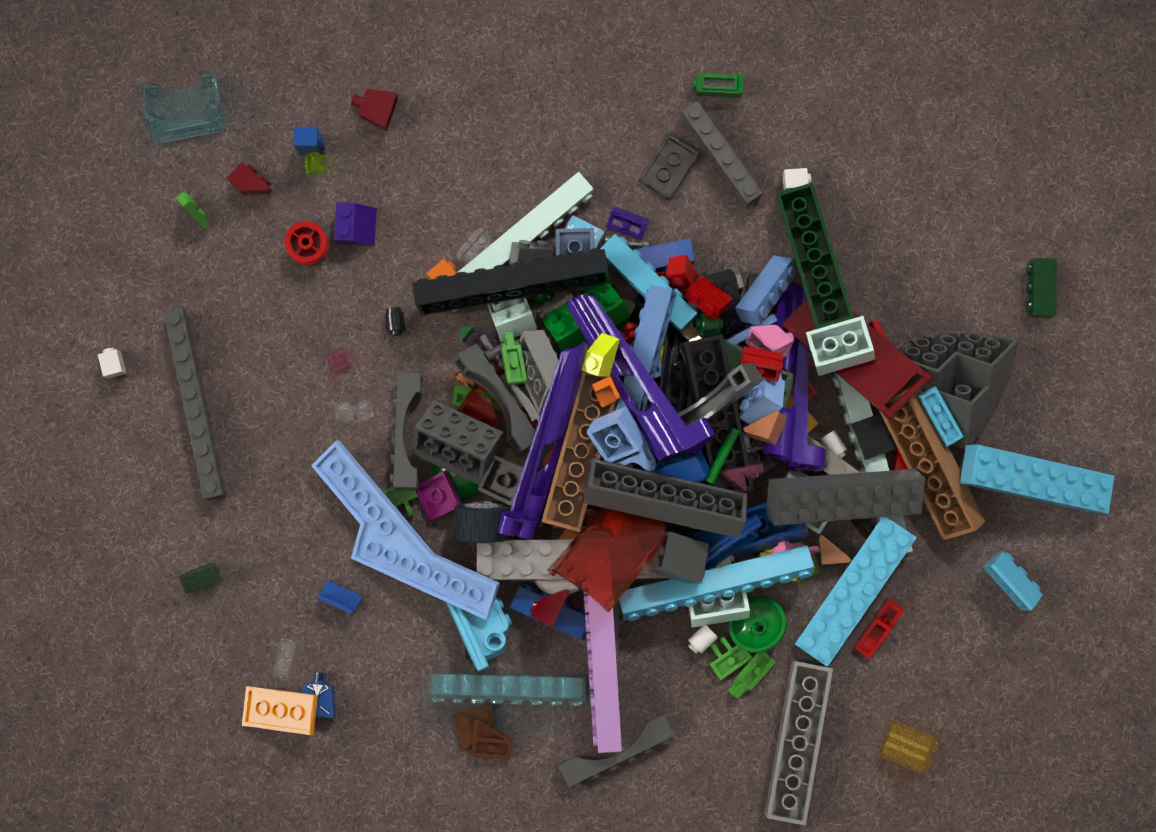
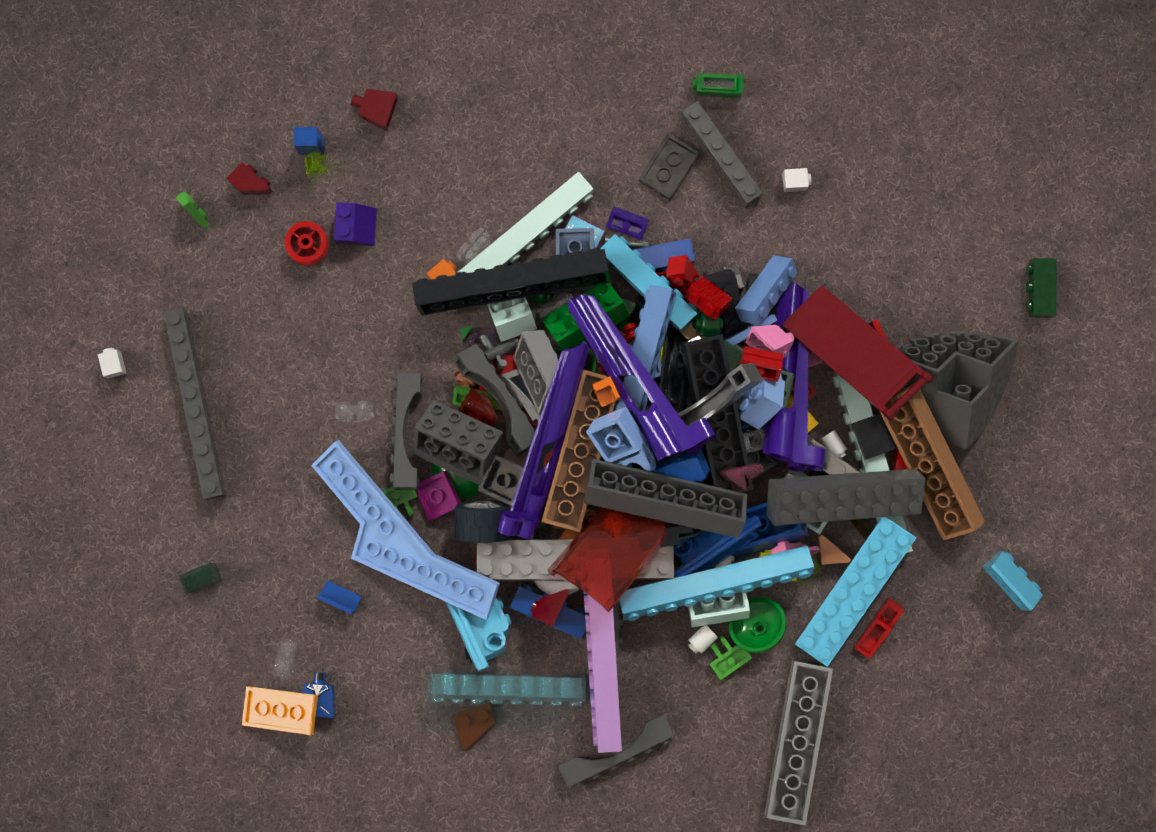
(184, 111): clear light blue windscreen -> none
(339, 360): clear pink tile -> none
(395, 321): black brick -> none
(489, 741): reddish brown wing -> none
(513, 361): bright green hinge -> none
(527, 251): dark grey brick -> none
(601, 355): neon yellow slope -> none
(681, 558): dark grey brick -> none
(722, 455): green piece -> none
(751, 674): bright green hinge -> none
(768, 428): nougat slope -> none
(814, 256): dark green brick -> none
(841, 345): light aqua brick -> none
(908, 747): clear yellow brick -> none
(940, 416): medium azure tile -> none
(1037, 479): medium azure brick -> none

